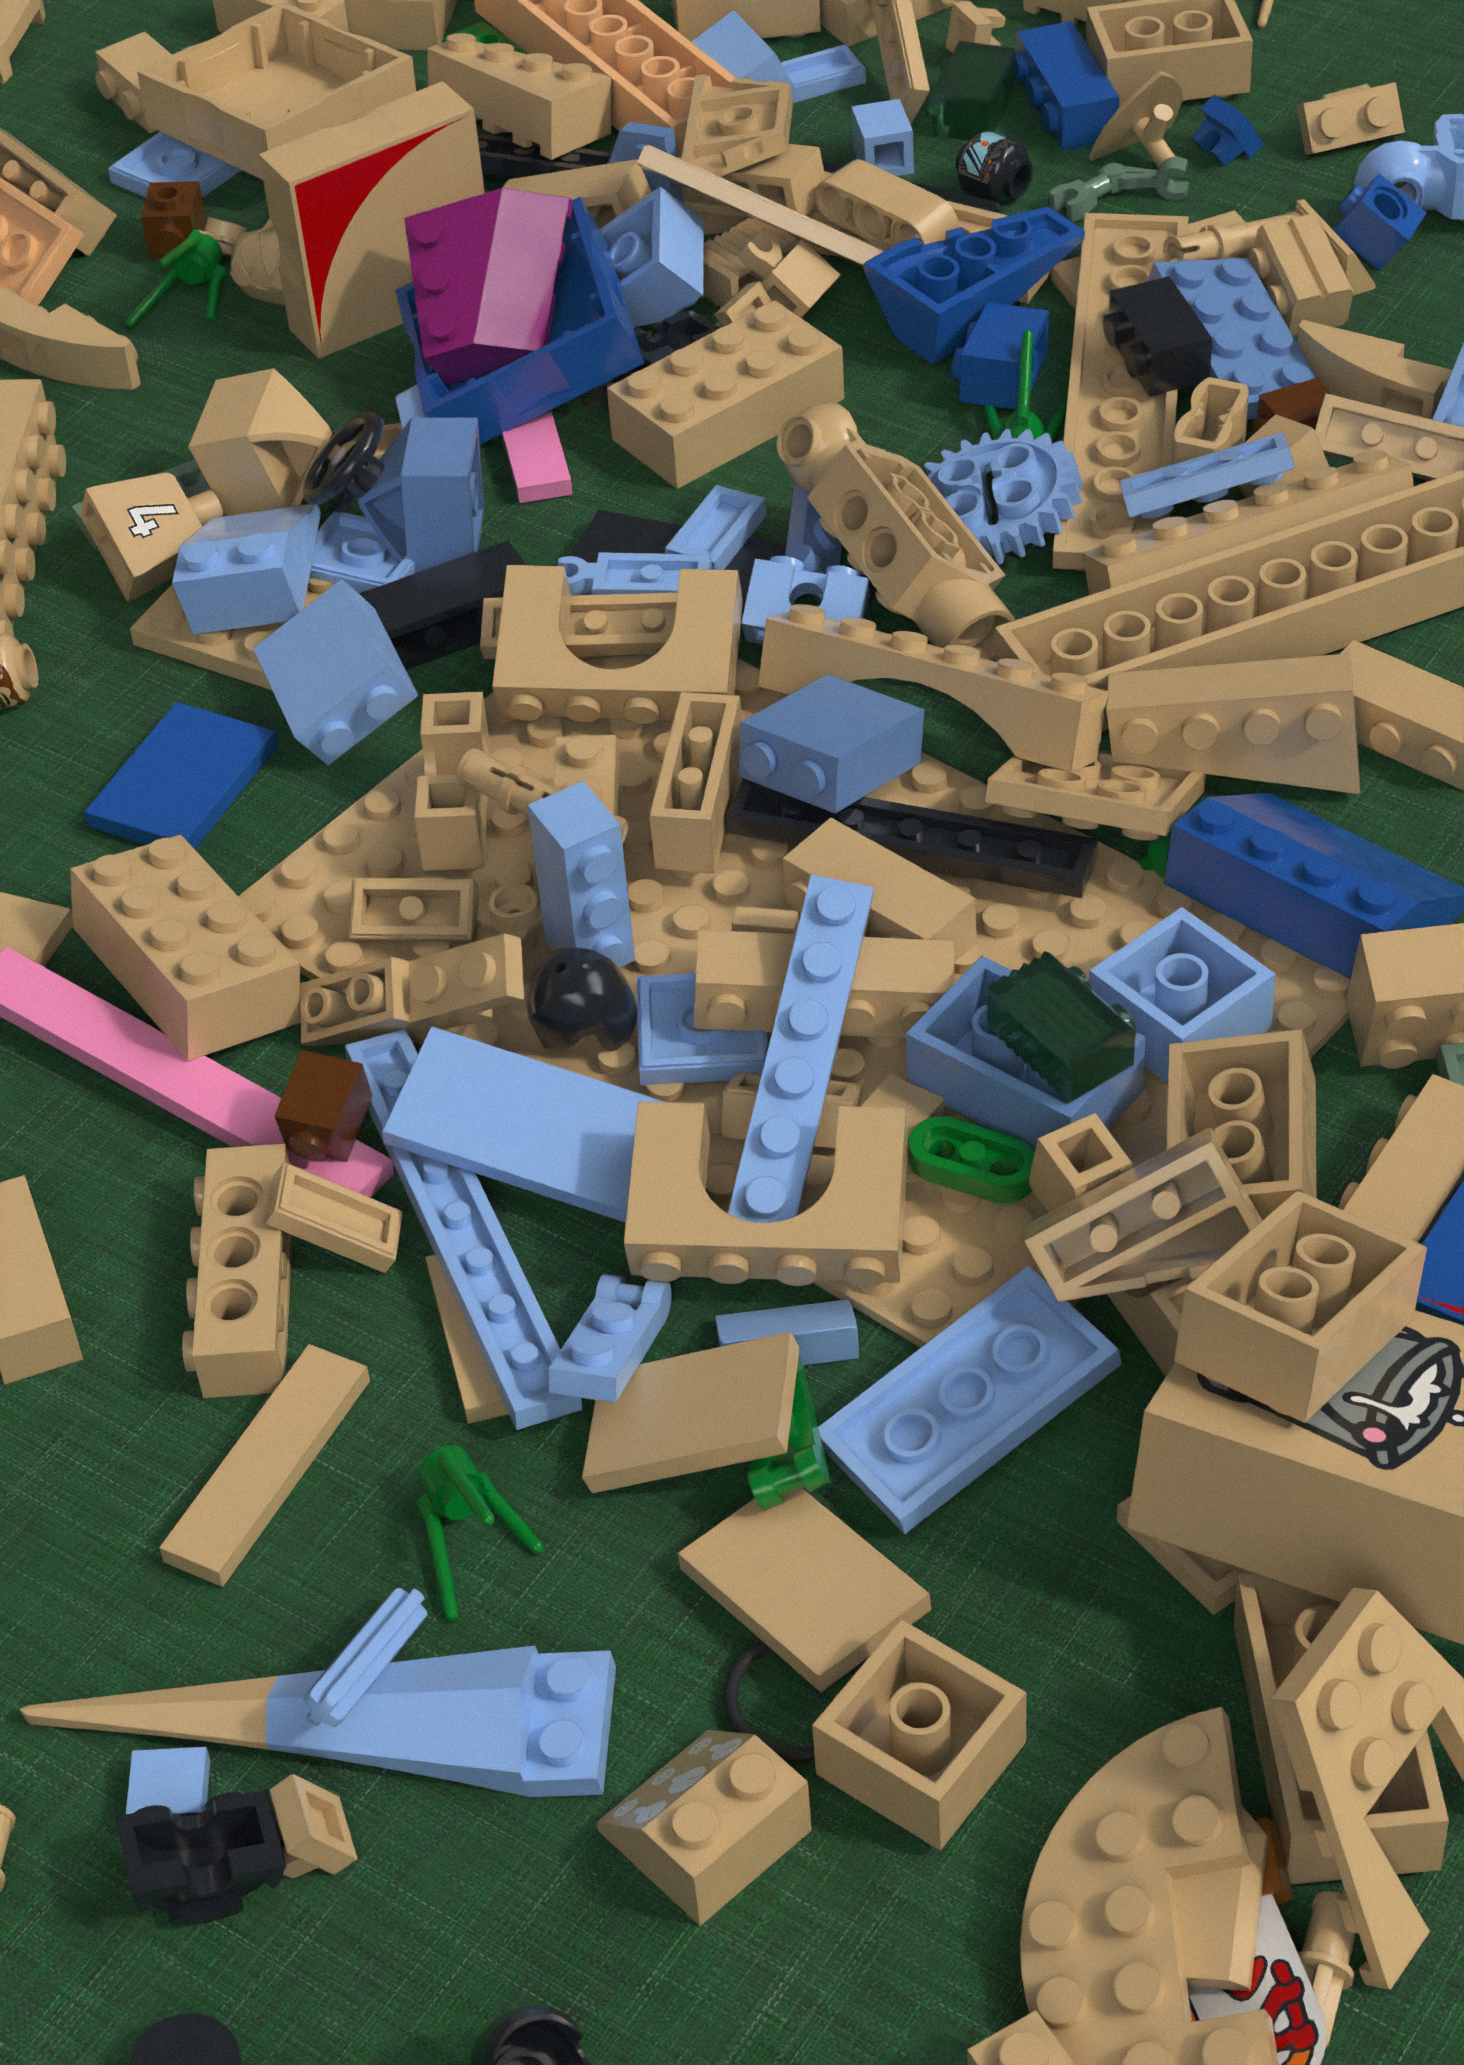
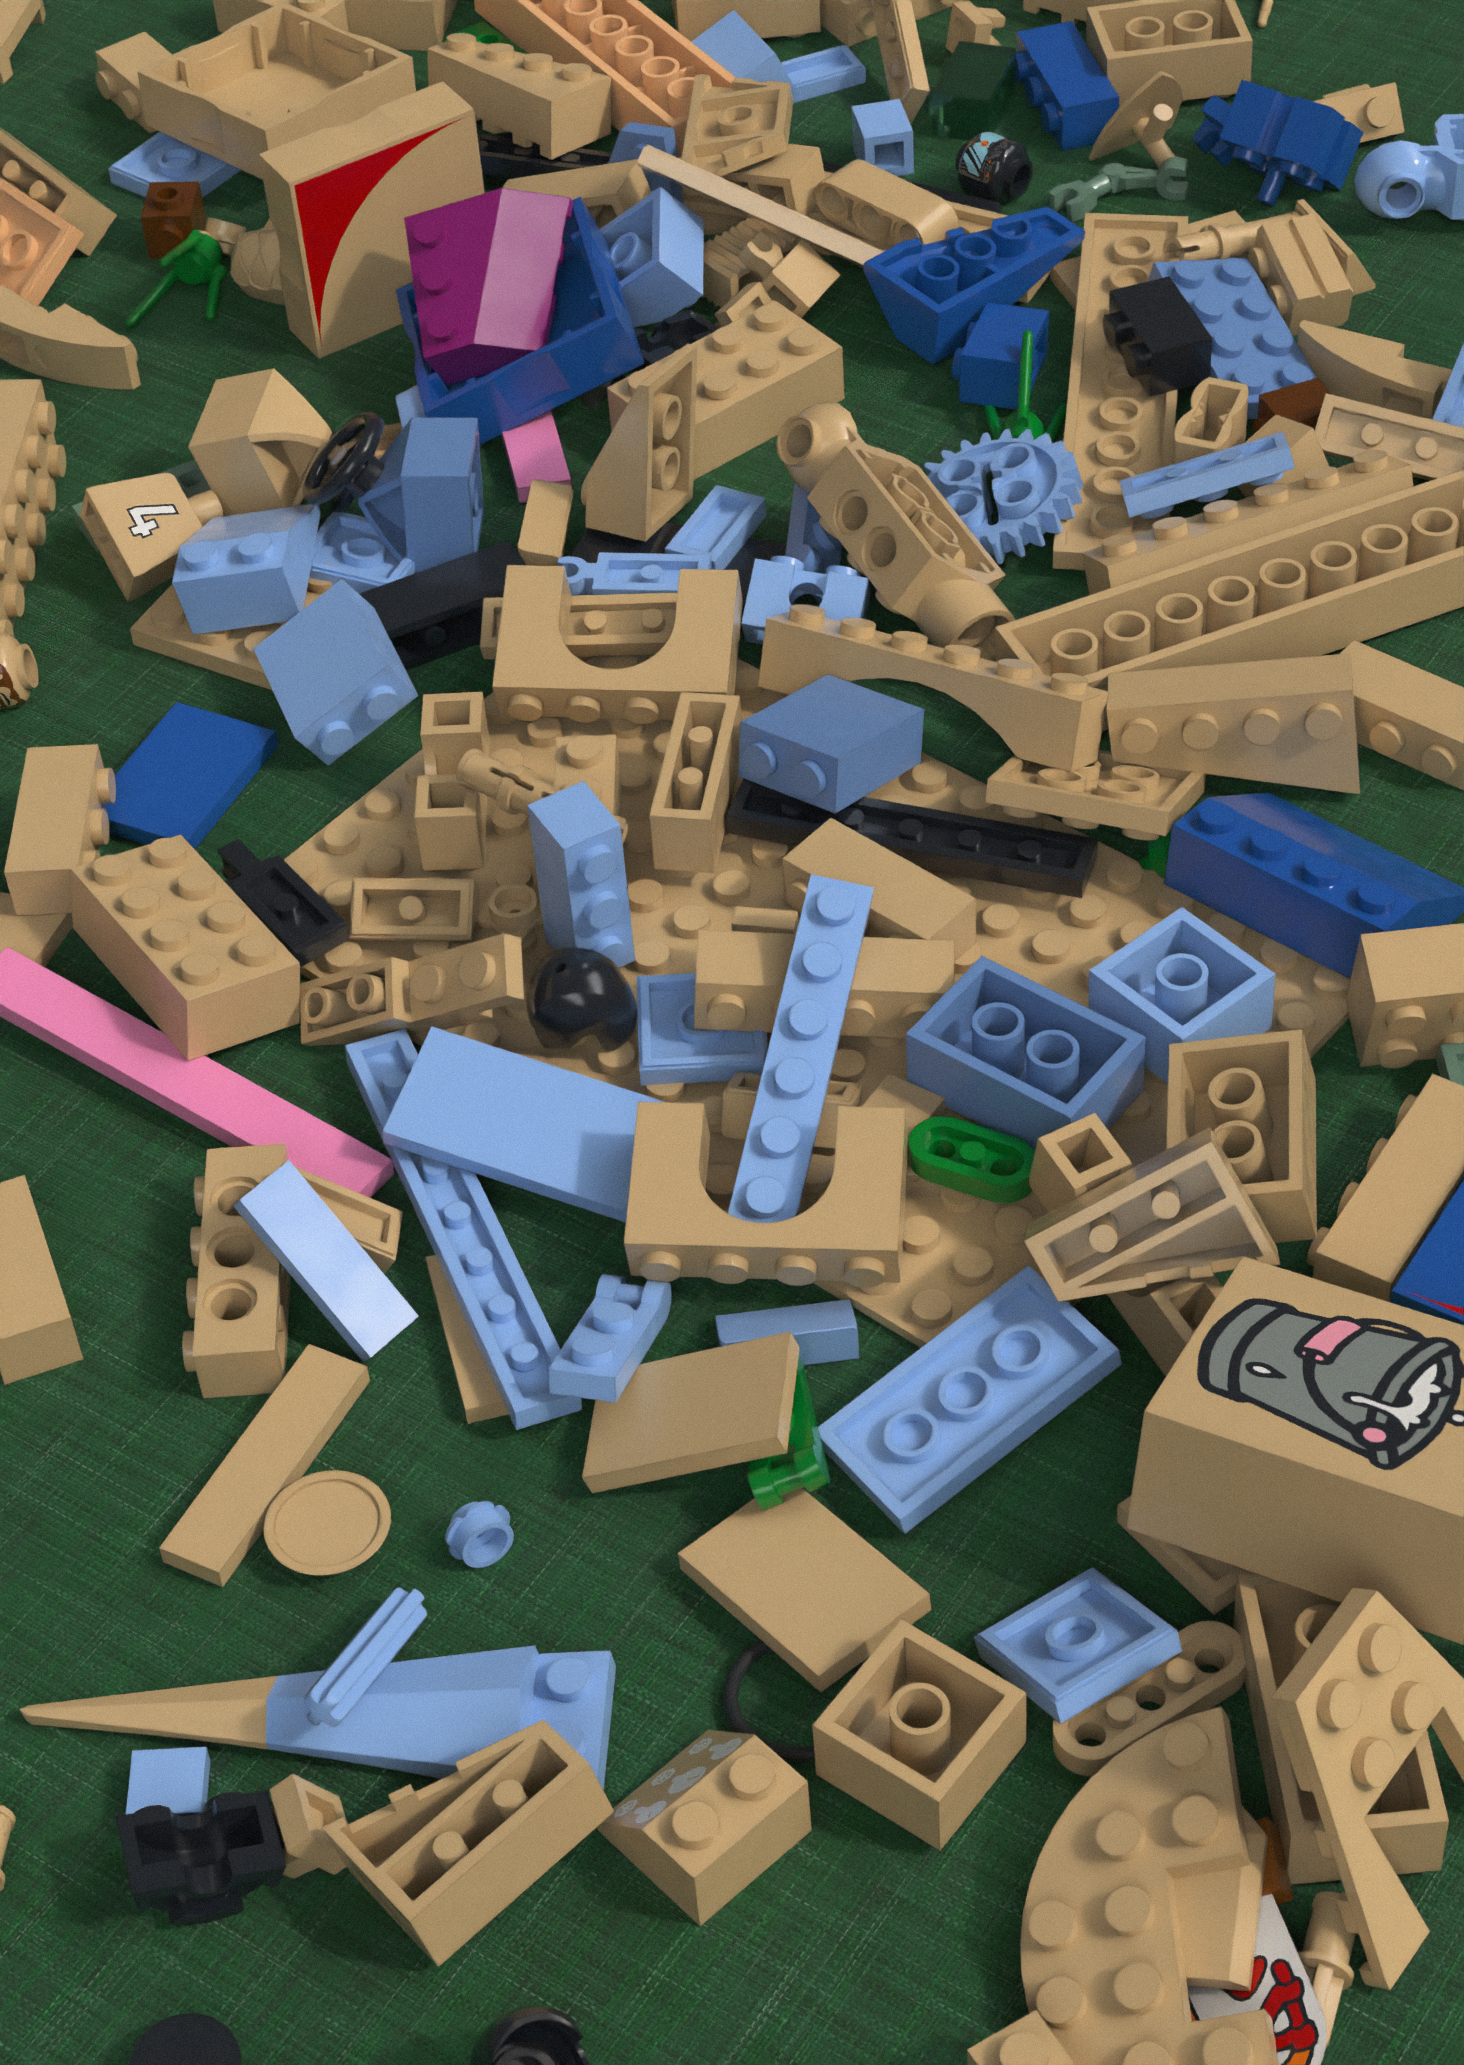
(57, 825): none -> tan brick
(283, 902): none -> black hinge
(323, 1106): reddish brown brick -> none
(326, 1261): none -> light blue tile
(327, 1522): none -> tan piece
(459, 1491): green plant -> none
(475, 1839): none -> tan wedge
(479, 1533): none -> light blue plate
(545, 523): none -> tan slope
(649, 456): none -> tan slope
(1061, 1026): clear green brick -> none
(1077, 1644): none -> light blue tile
(1174, 1685): none -> tan plate
(1289, 139): none -> blue brick
(1299, 1305): tan brick -> none
(1377, 220): blue brick -> none

